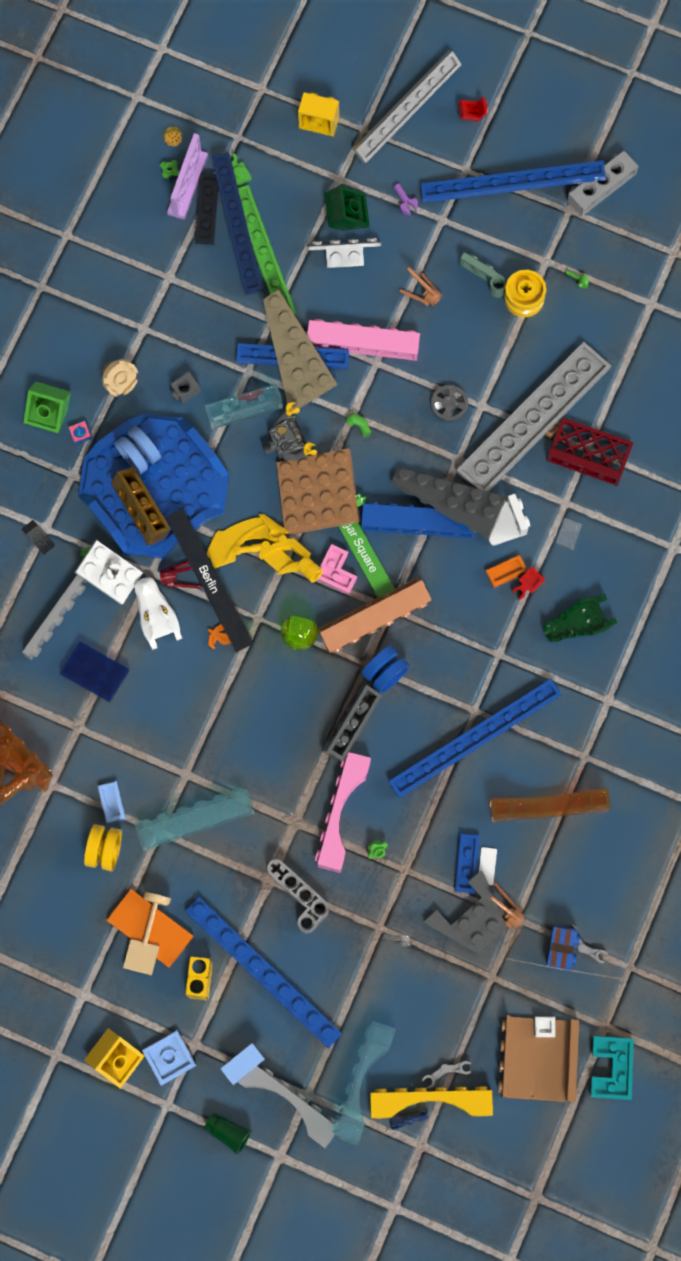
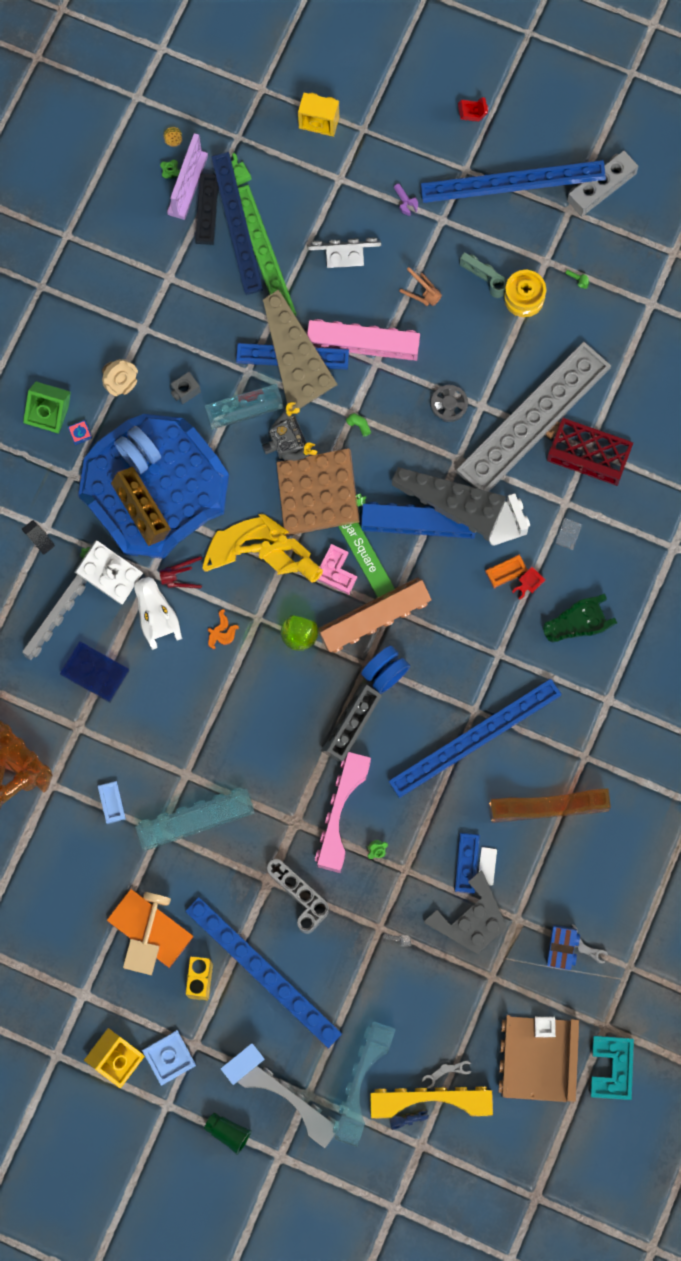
(103, 847): yellow wheel -> none
(209, 580): black tile -> none
(346, 209): dark green slope -> none
(407, 106): light grey plate -> none
(513, 916): nougat plant -> none

